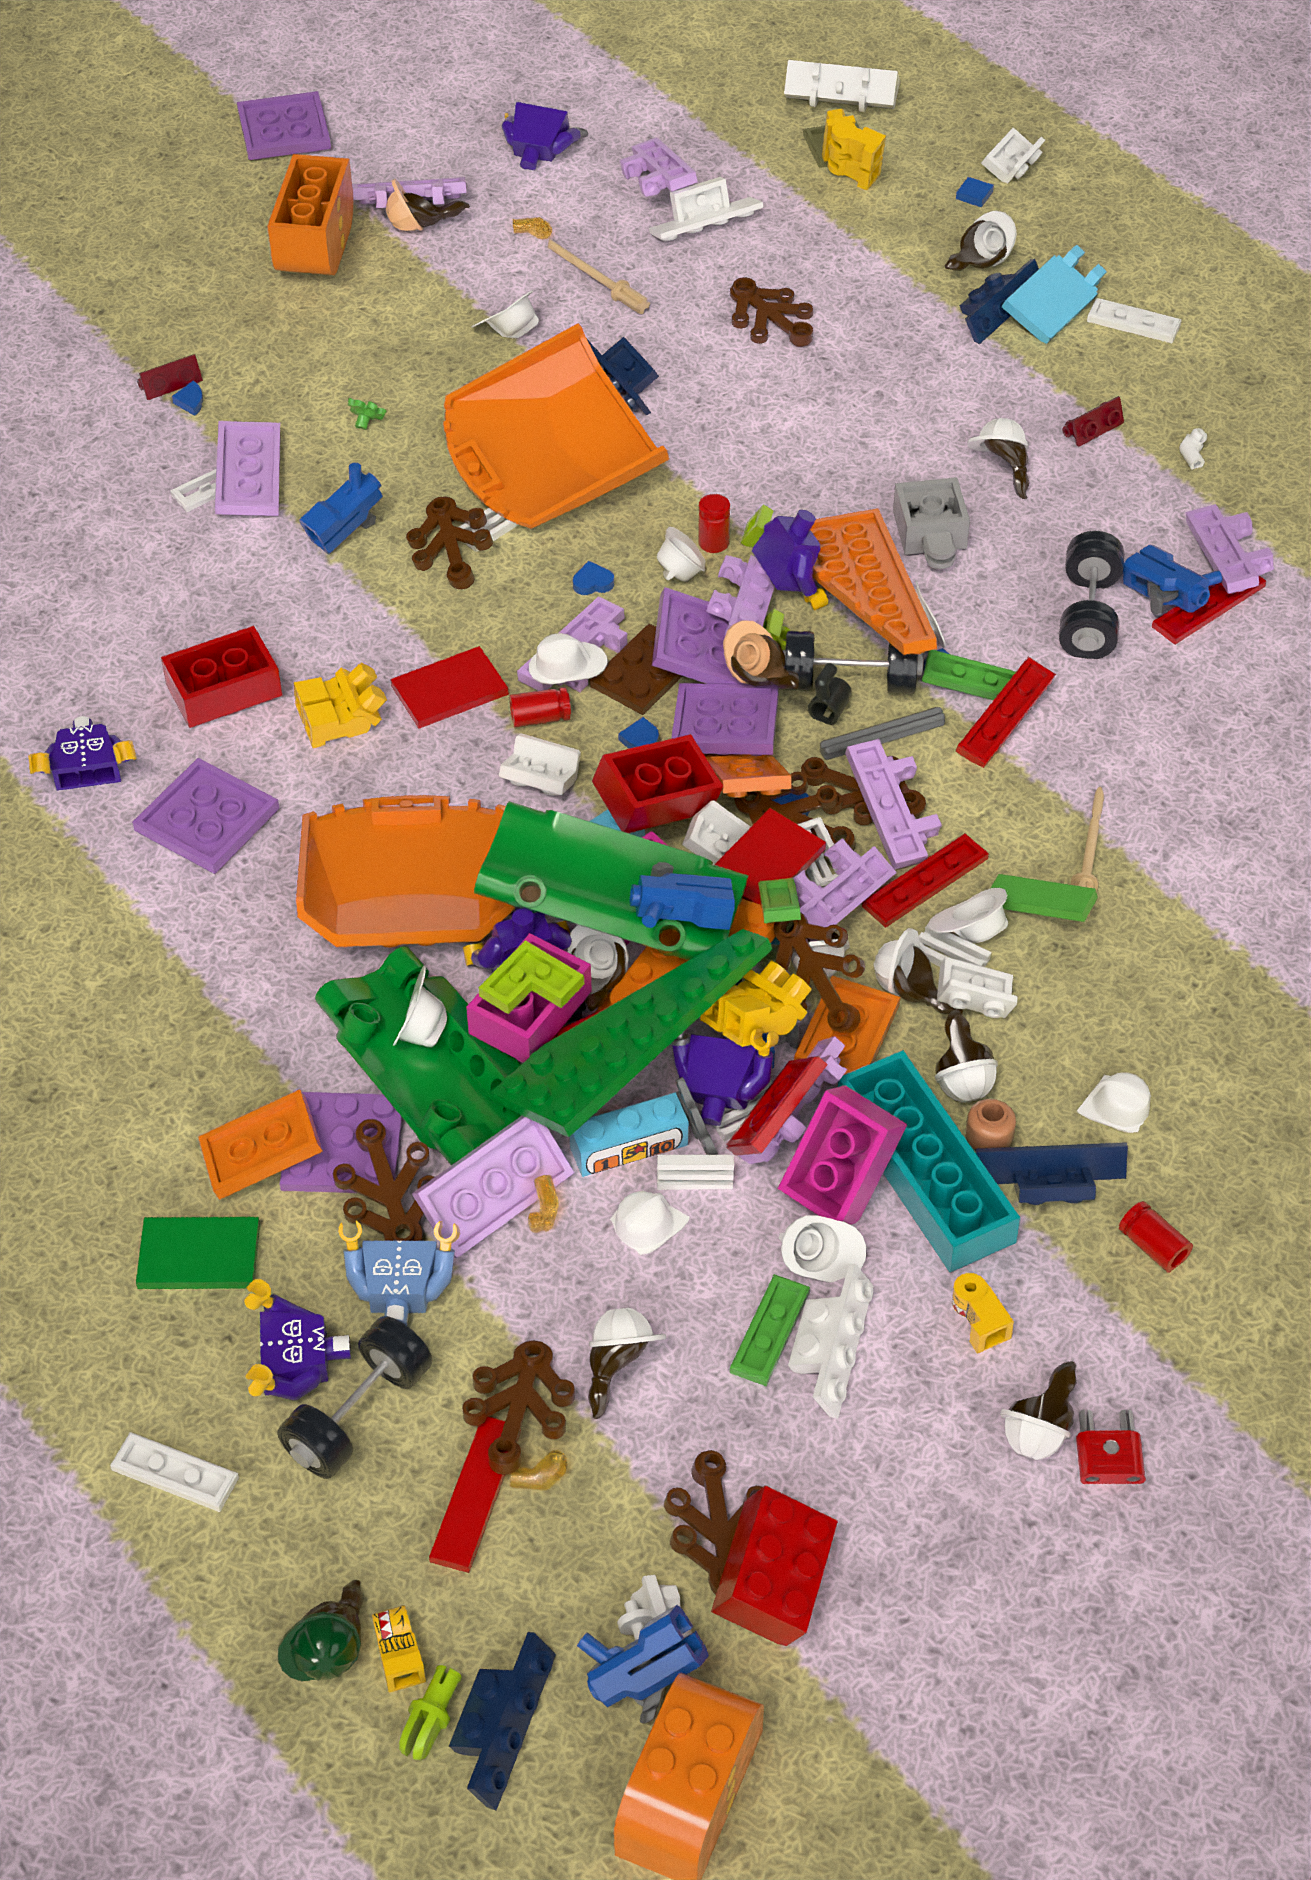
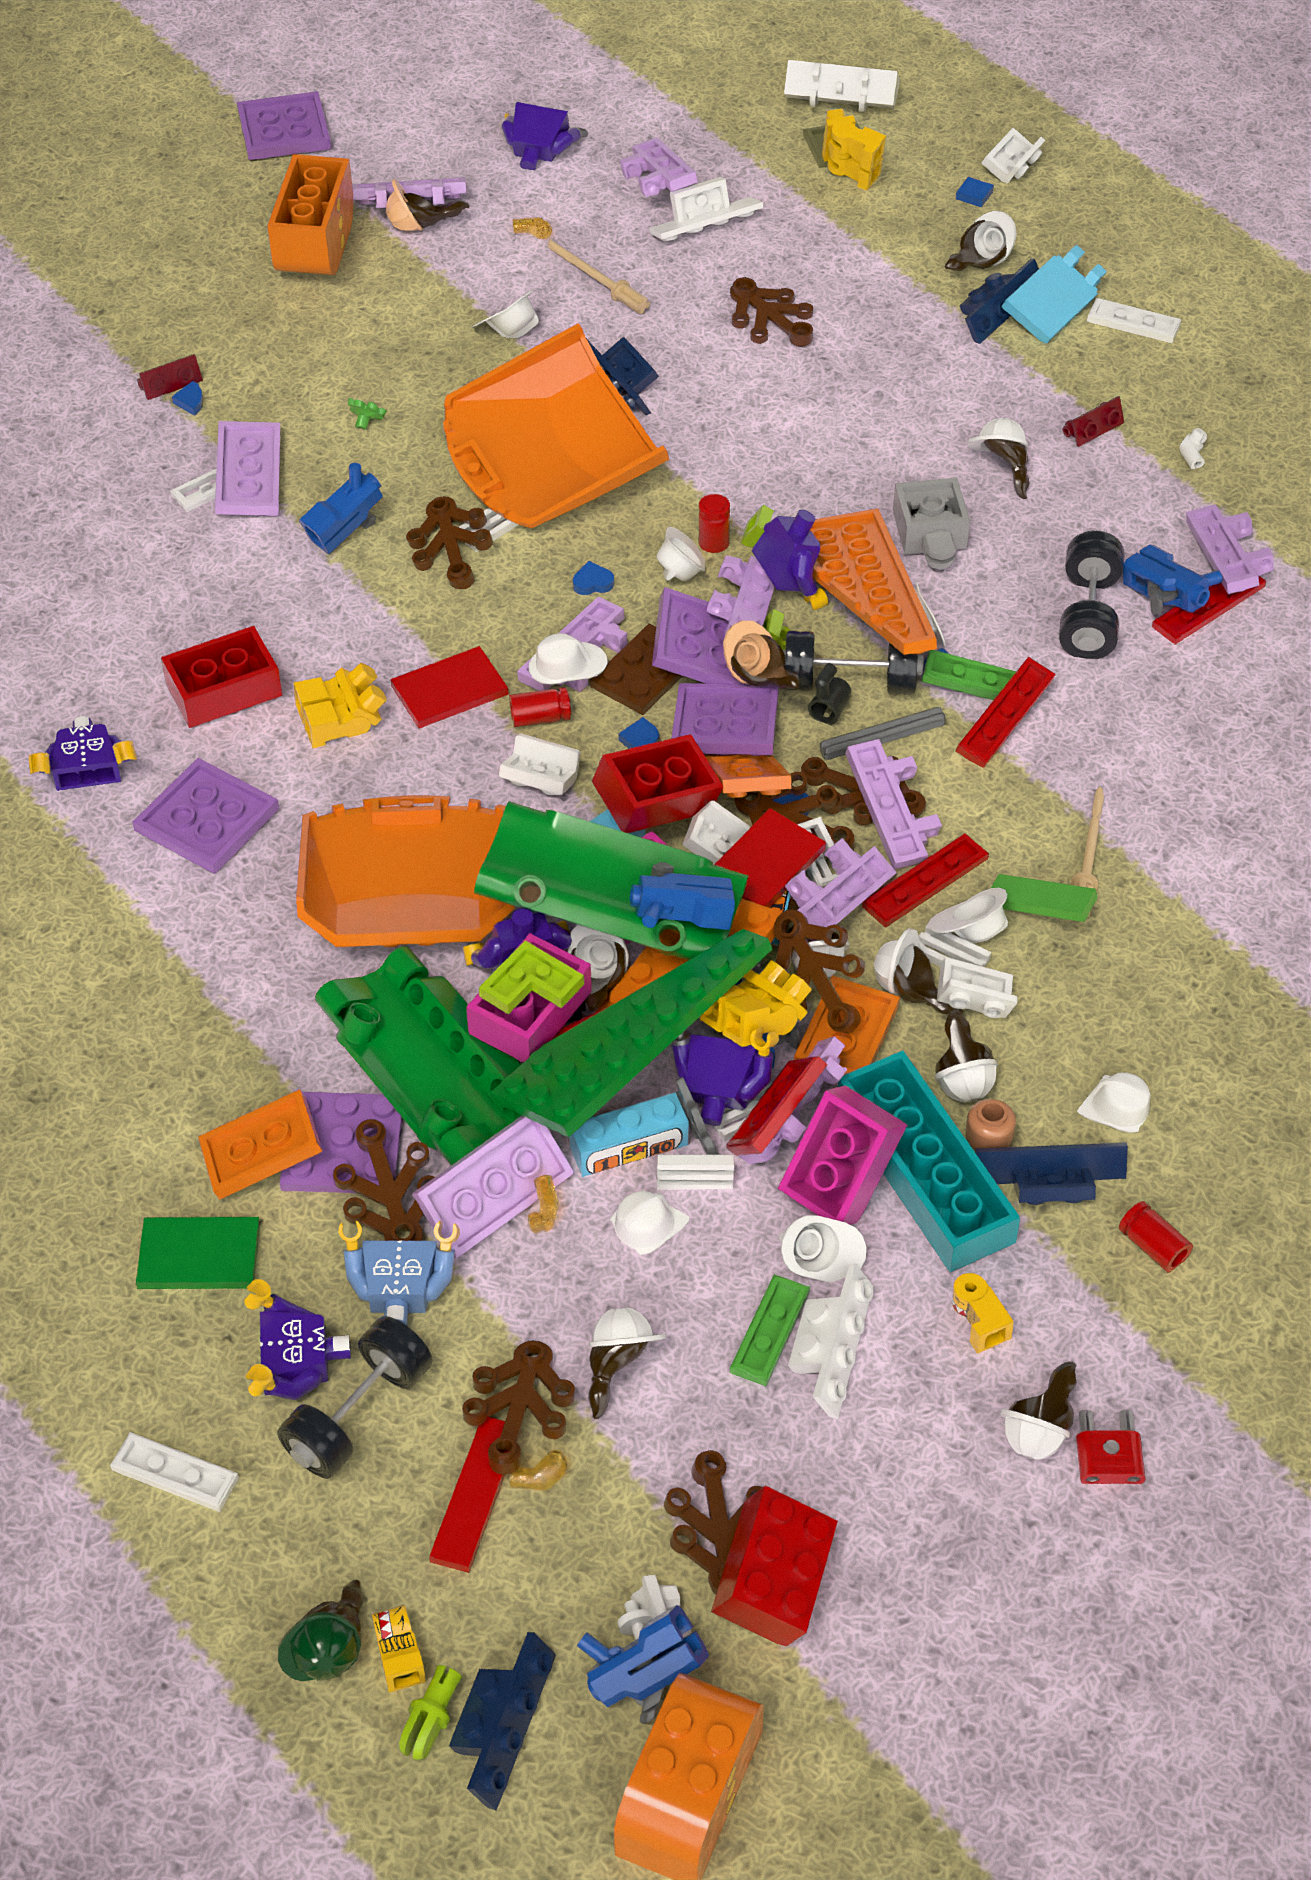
(424, 1017): white piece -> none
(779, 900): bright green tile -> none

